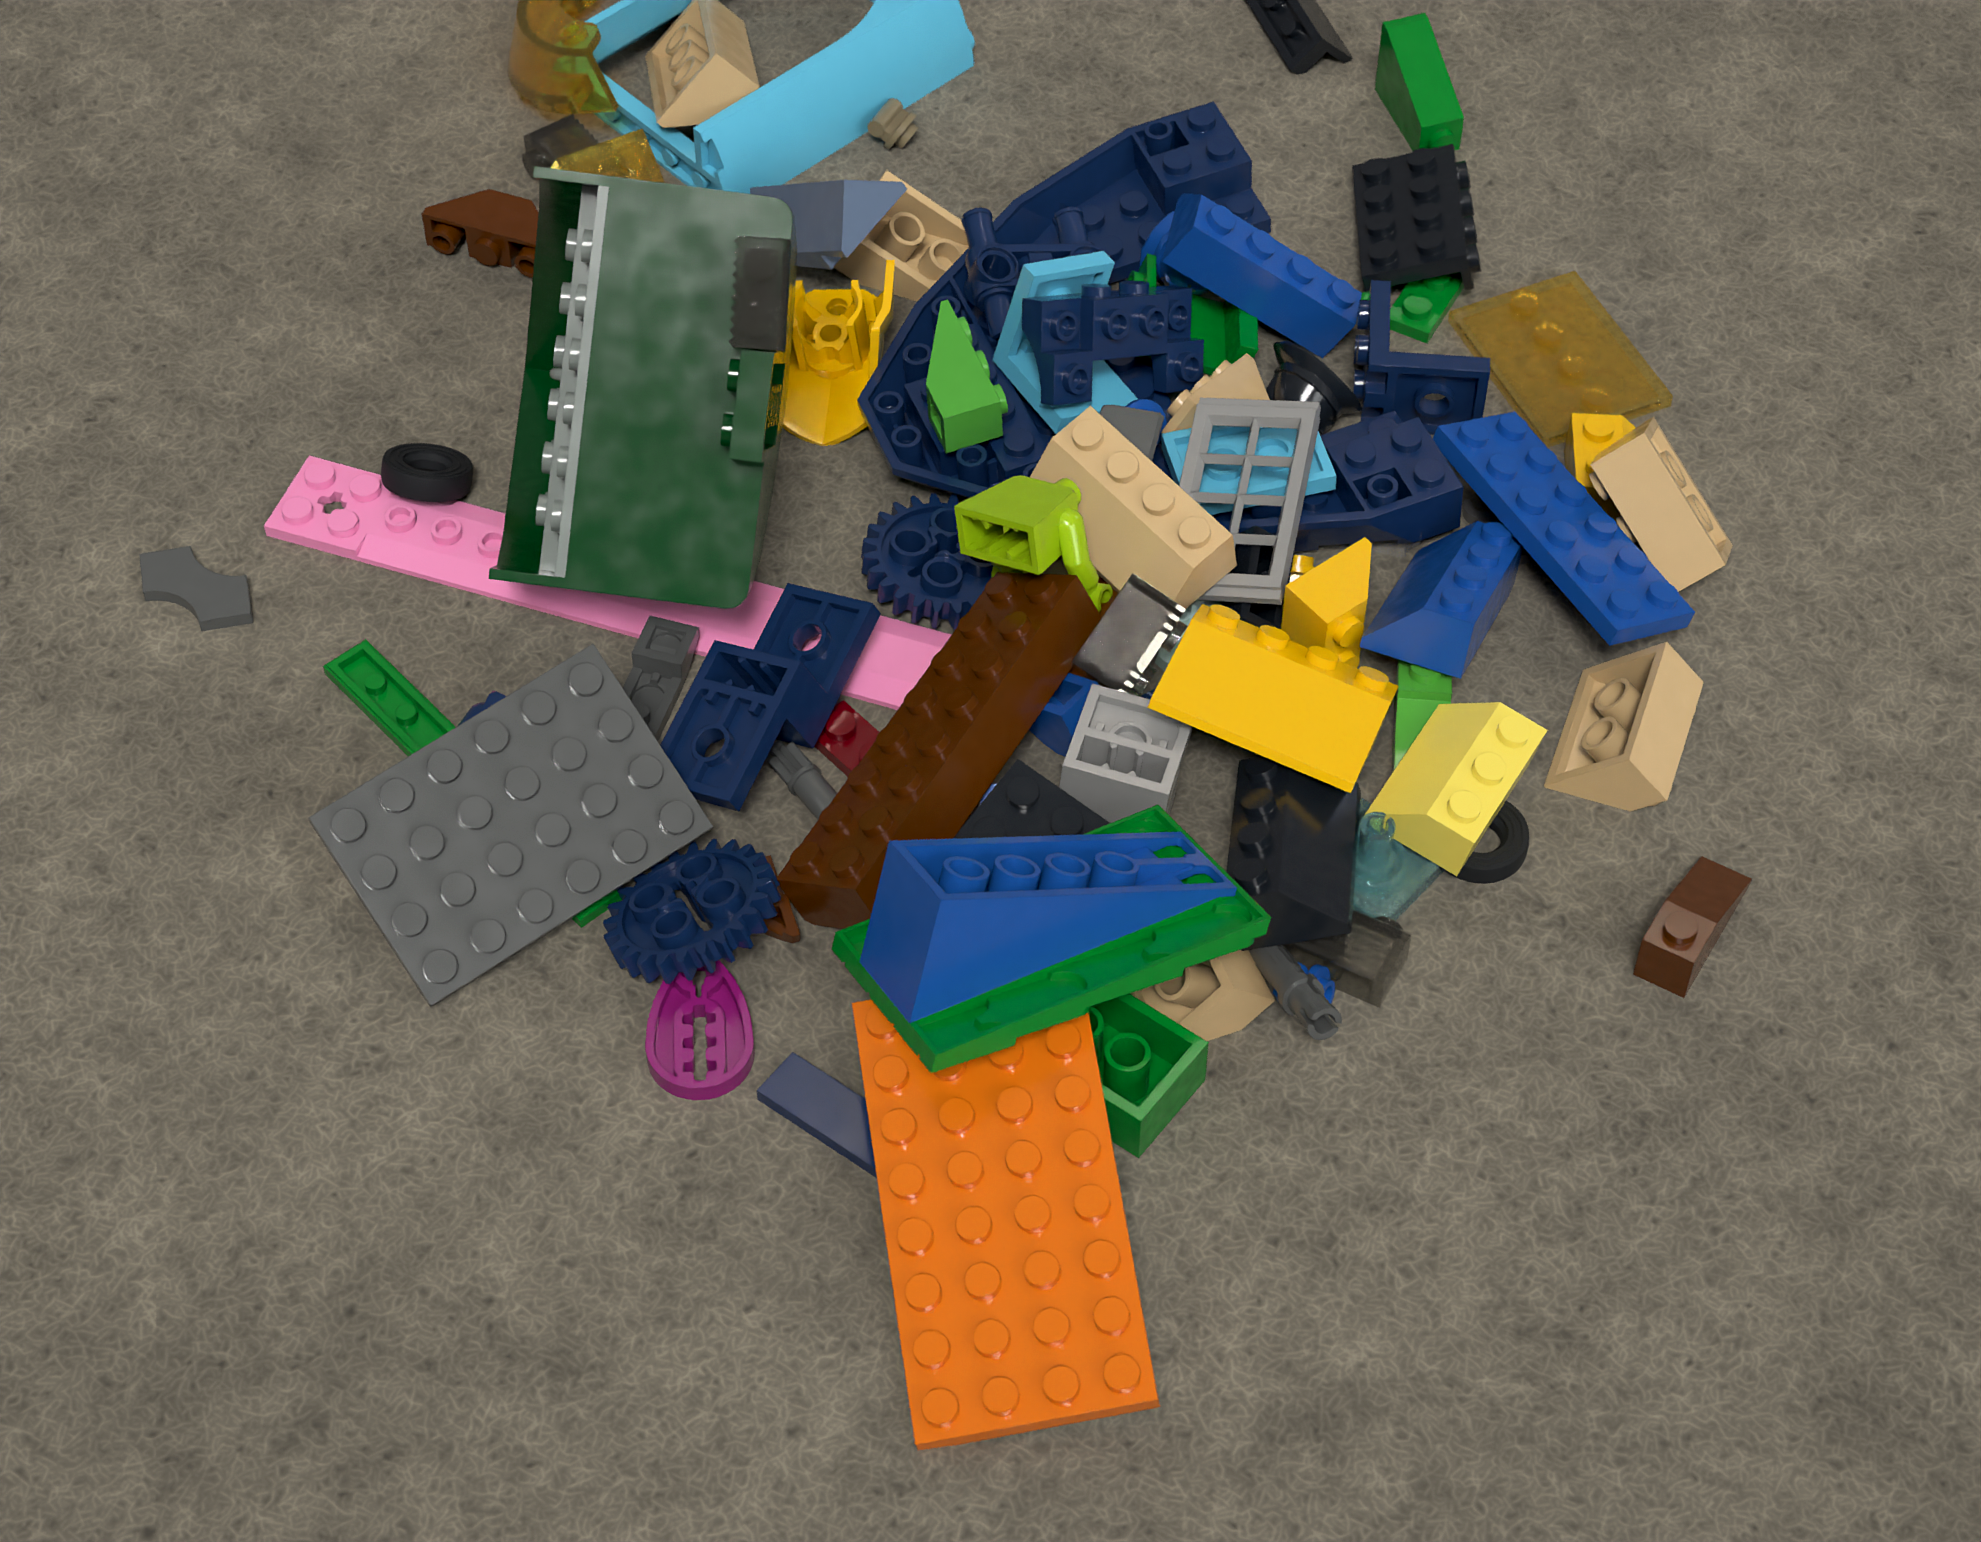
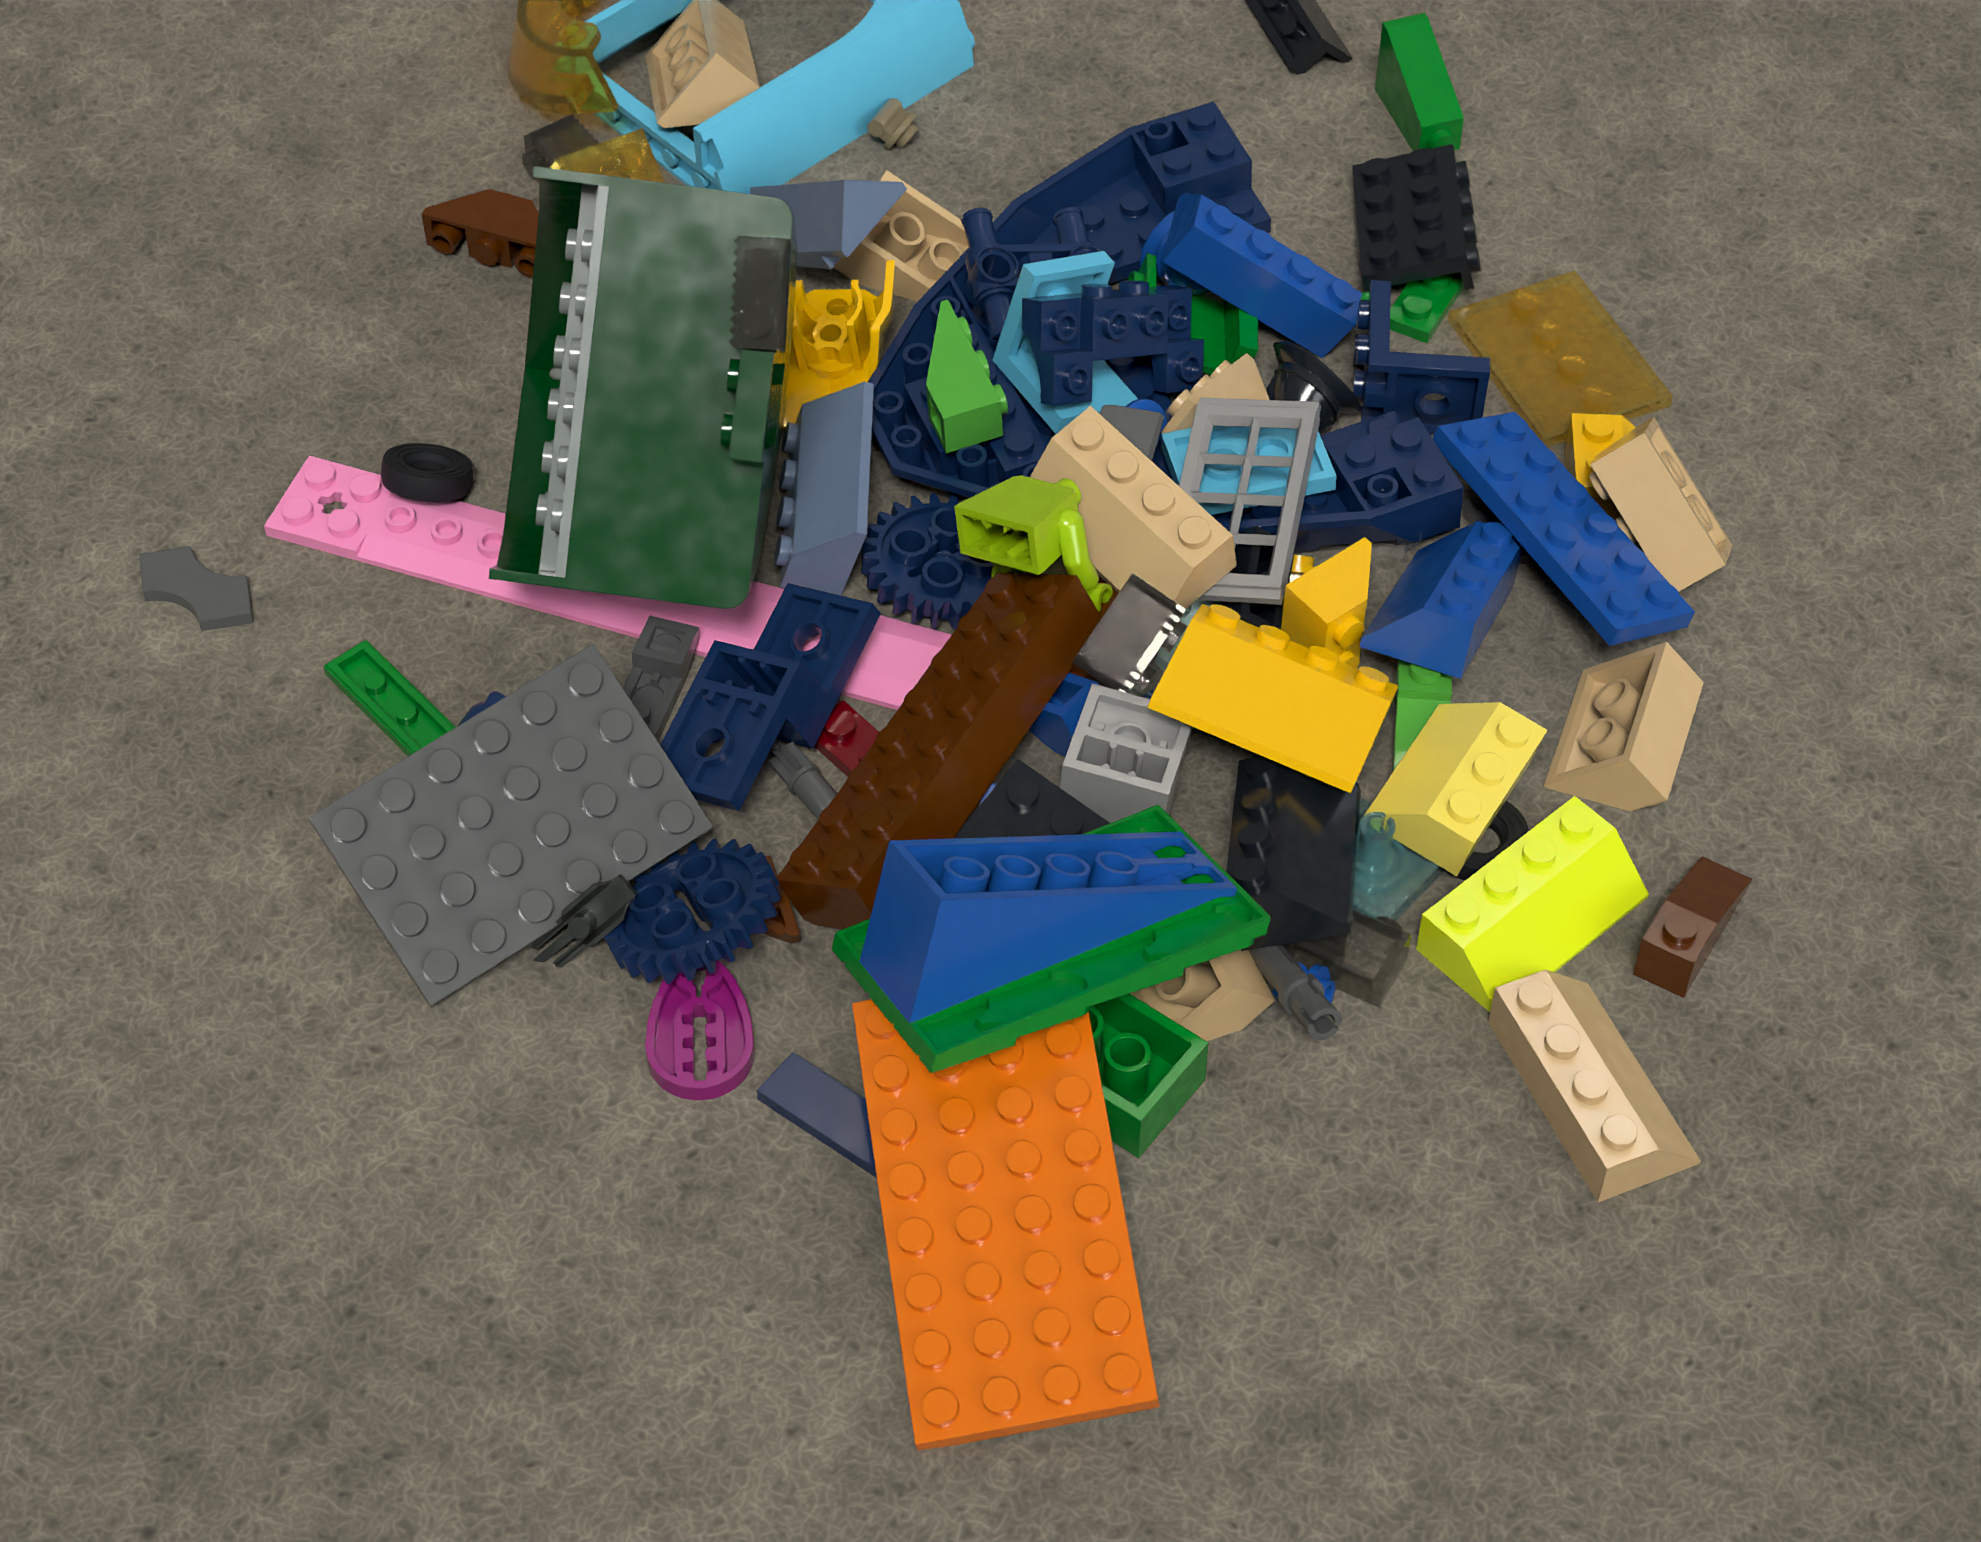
(588, 918): none -> pearl dark grey piece
(825, 489): none -> sand blue slope
(1533, 903): none -> neon yellow slope
(1588, 1083): none -> tan slope

